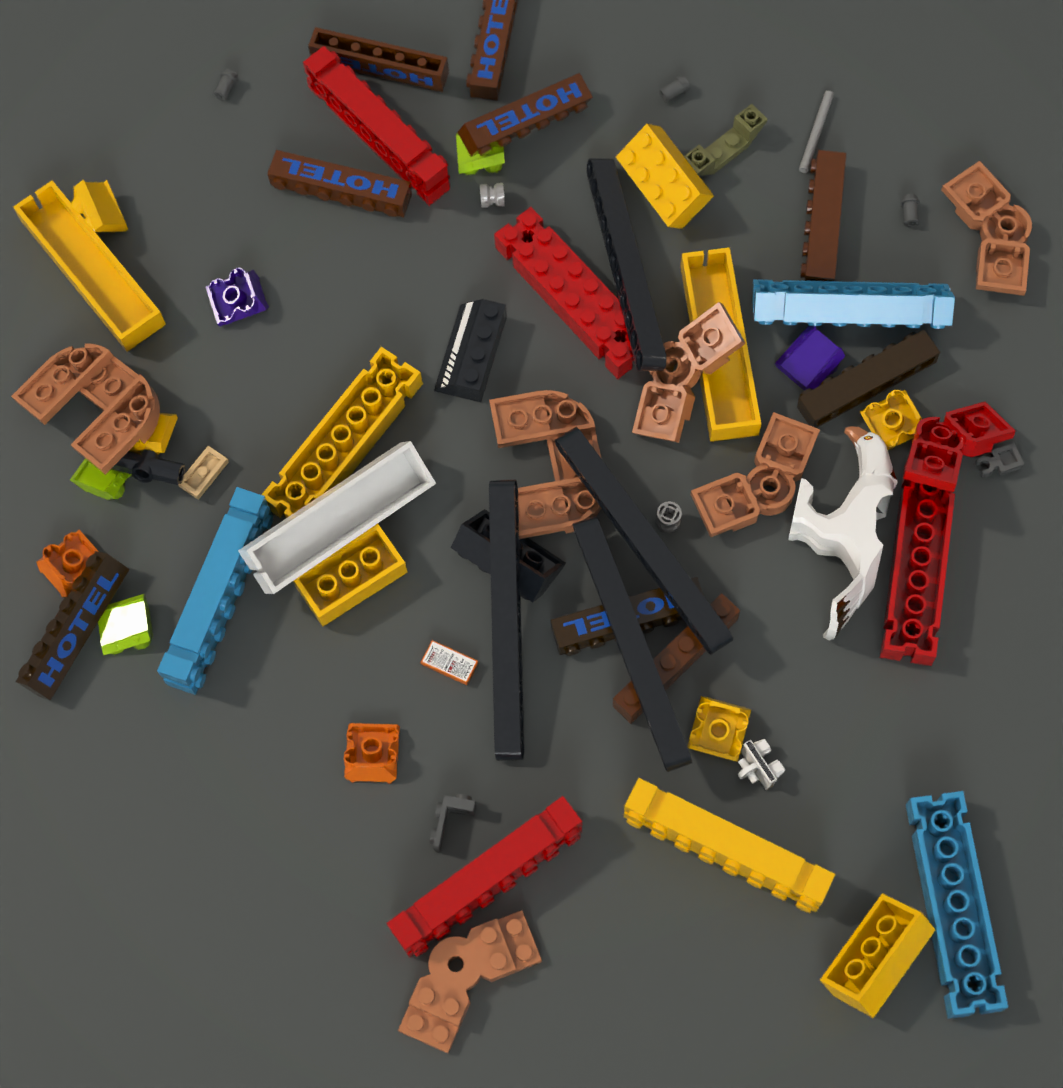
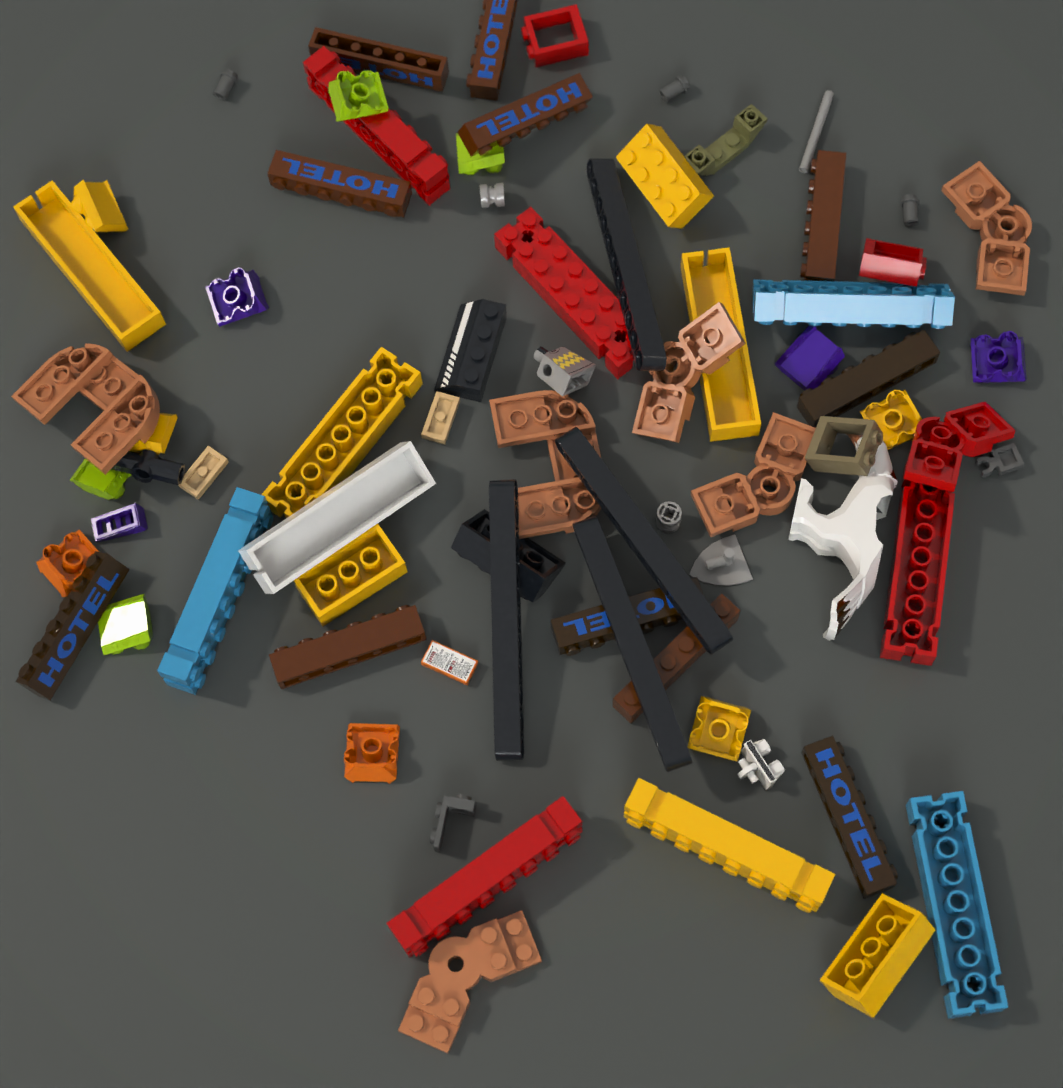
(131, 527): none -> dark purple slope
(347, 646): none -> reddish brown brick
(357, 95): none -> lime slope
(440, 417): none -> tan plate
(560, 52): none -> red window
(563, 369): none -> light grey torso
(722, 564): none -> light grey shield
(824, 438): none -> dark tan window
(849, 817): none -> dark brown brick
(892, 262): none -> red window
(998, 358): none -> dark purple slope

